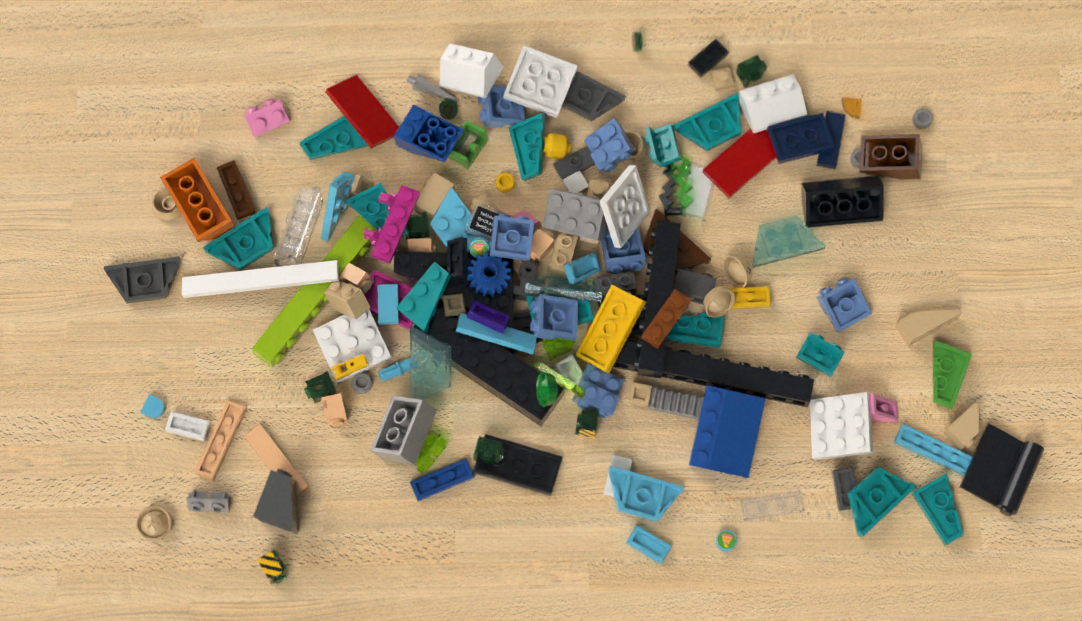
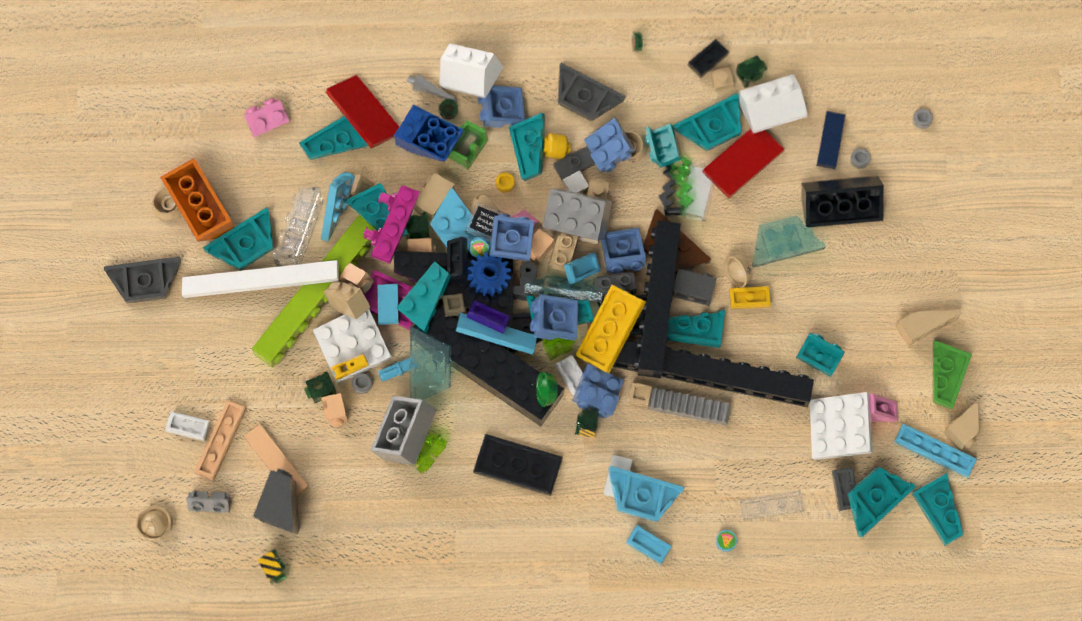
(153, 407): medium azure tile -> none
(236, 190): reddish brown plate -> none
(442, 480): blue tile -> none
(489, 450): clear green brick -> none
(540, 81): white plate -> none
(561, 380): clear neon green tile -> none
(625, 206): white plate -> none
(666, 319): dark orange plate -> none
(718, 301): tan hat -> none
(727, 431): blue slope -> none
(800, 138): dark blue plate -> none
(843, 304): medium blue plate -> none
(852, 107): clear yellow tile -> none
(891, 156): reddish brown slope -> none
(1001, 469): black door -> none

